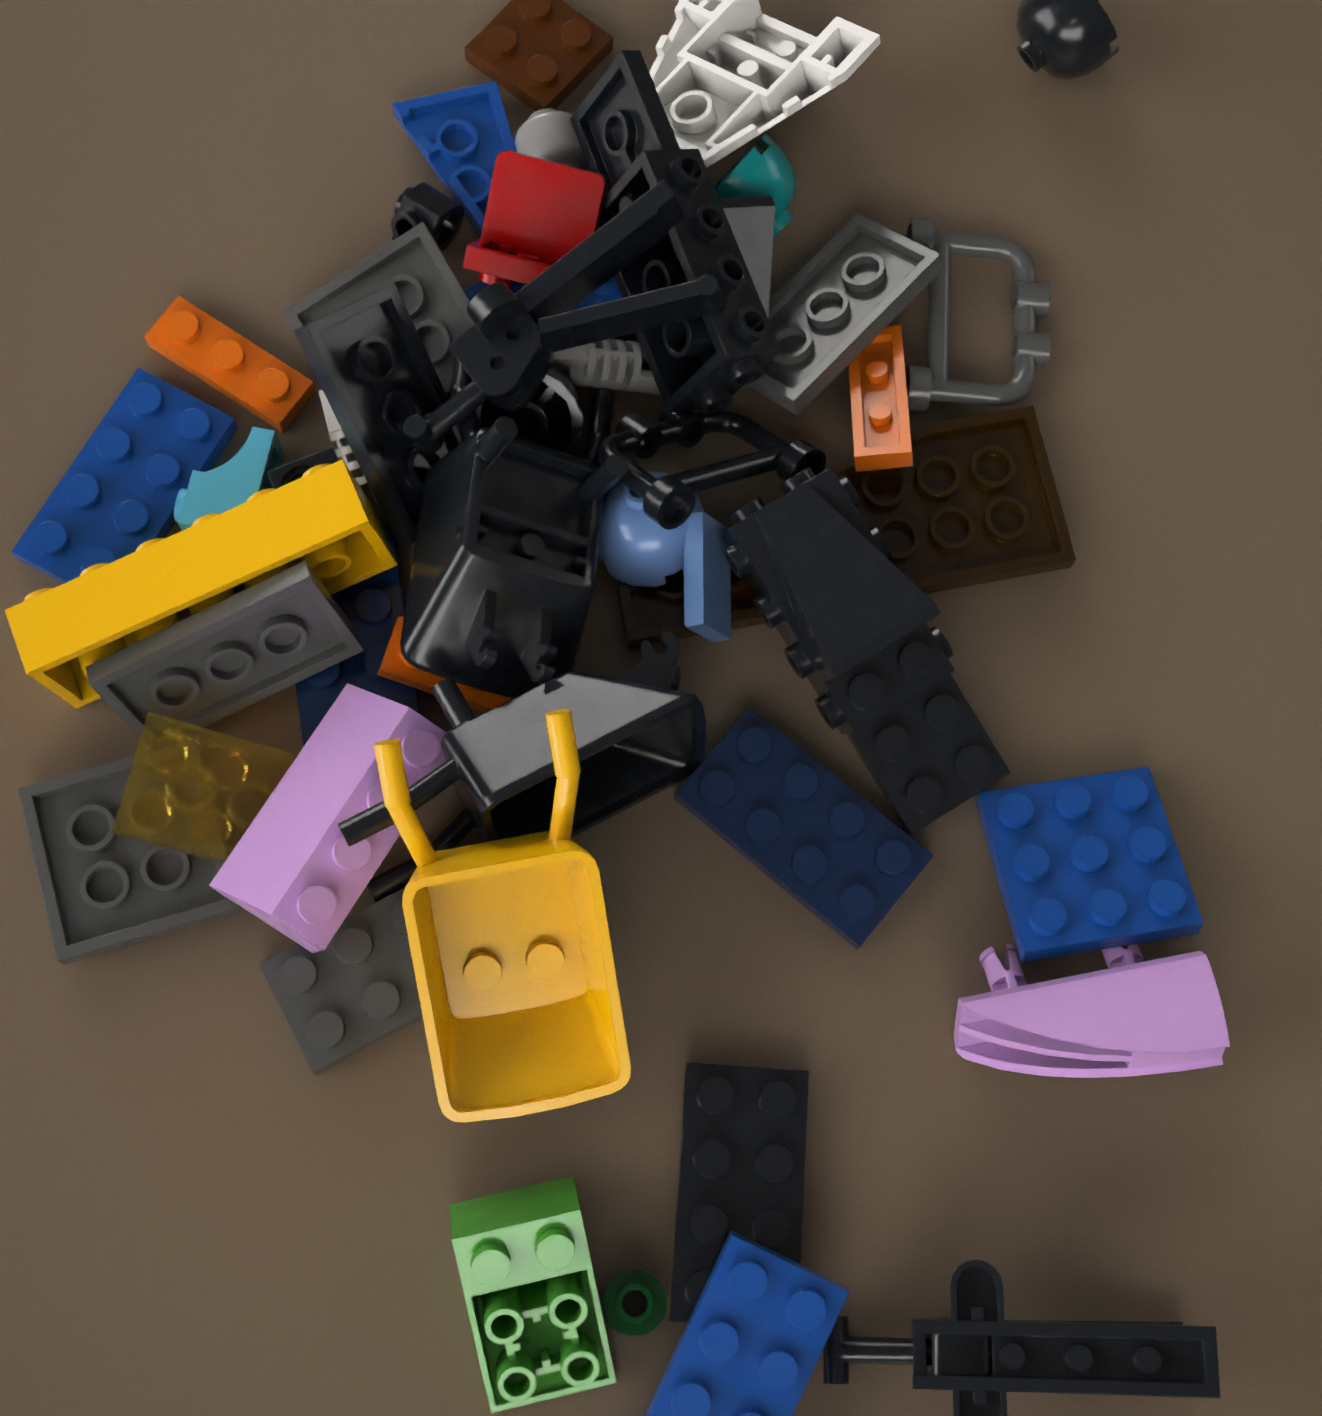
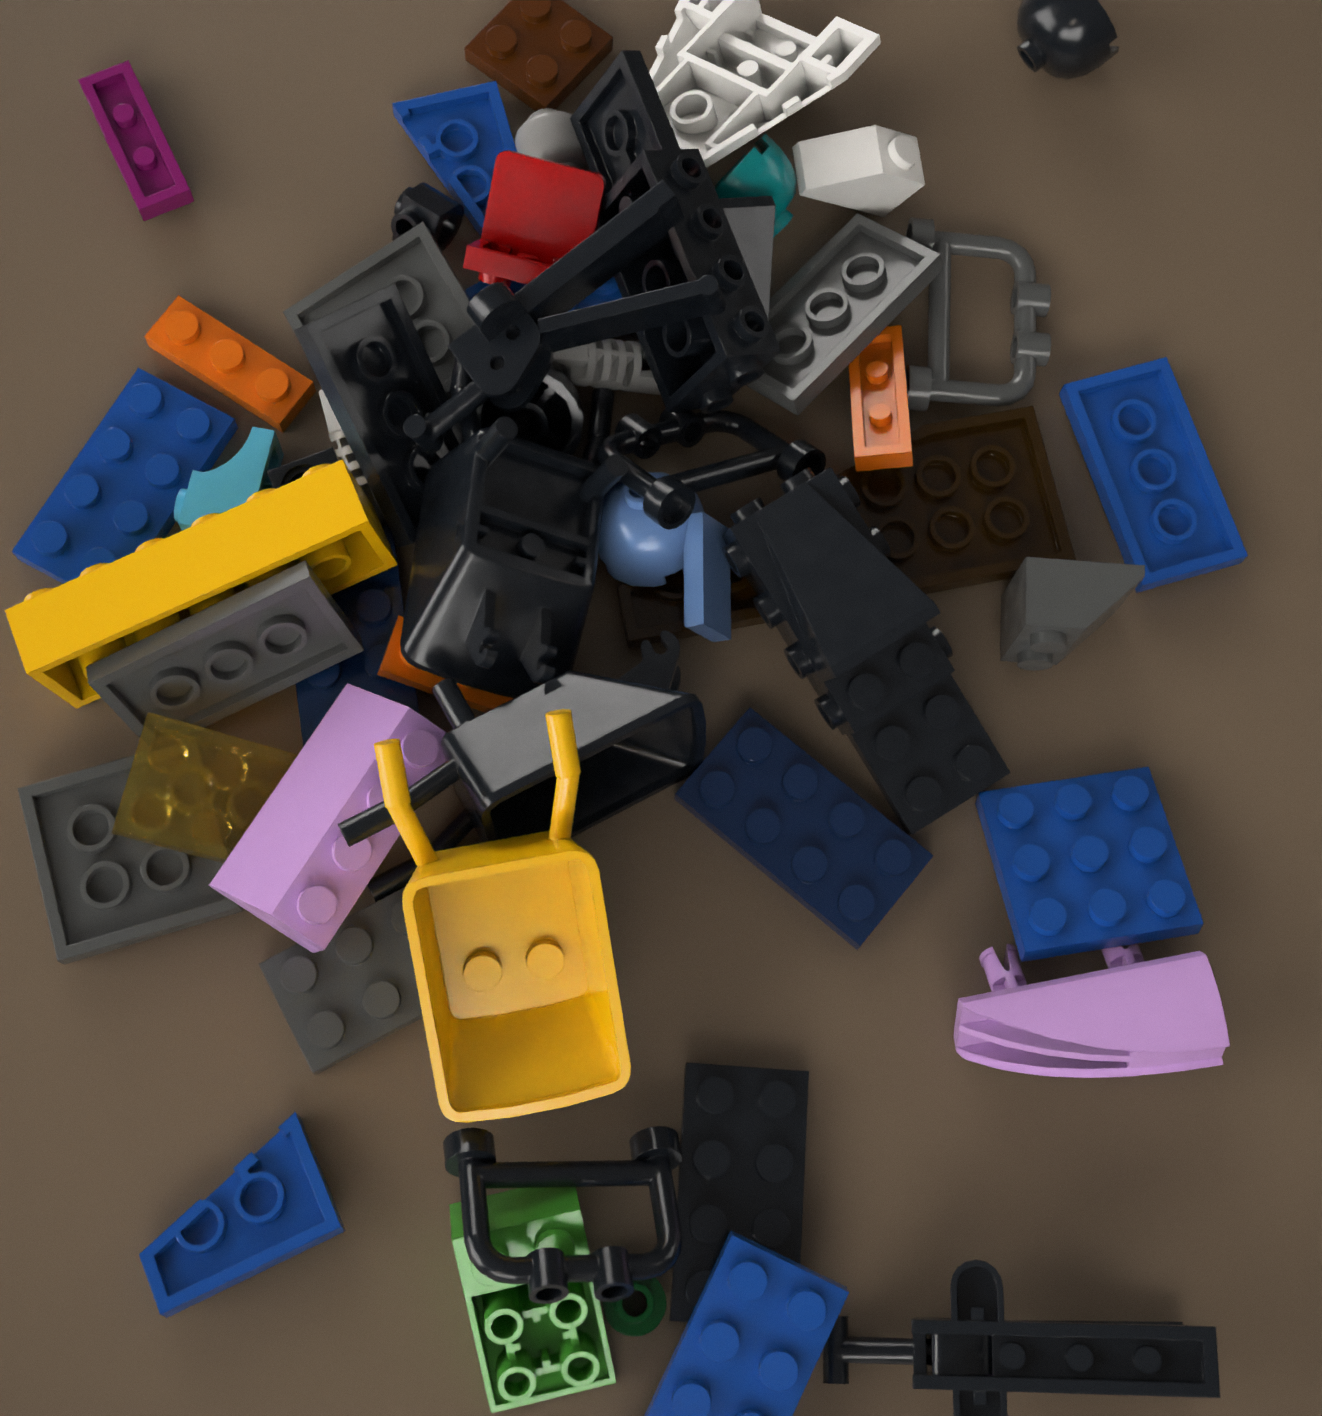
(136, 140): none -> magenta plate
(250, 1223): none -> blue wing
(547, 1271): none -> black bar
(860, 168): none -> white slope
(1058, 606): none -> dark grey slope
(1152, 473): none -> blue plate

